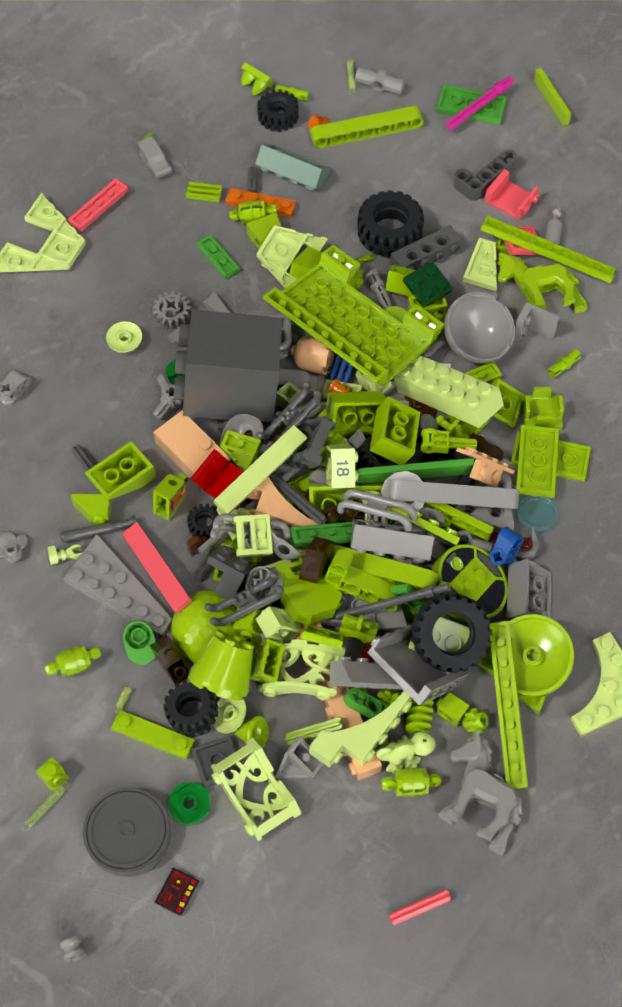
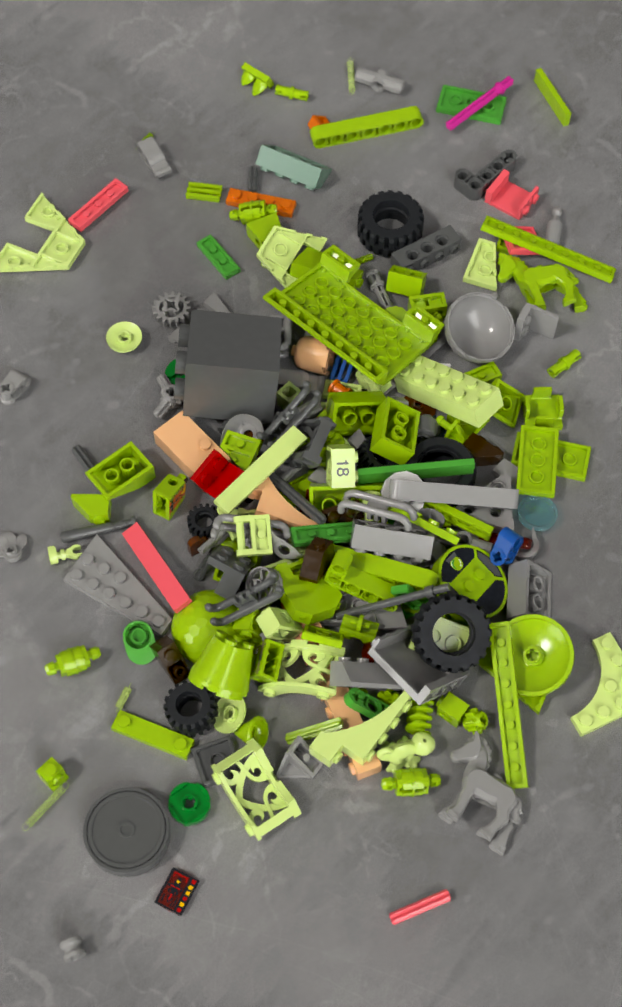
(278, 101): black tyre -> none
(427, 284): dark green plate -> none
(441, 442): lime connector -> none
(486, 468): light nougat bracket -> none

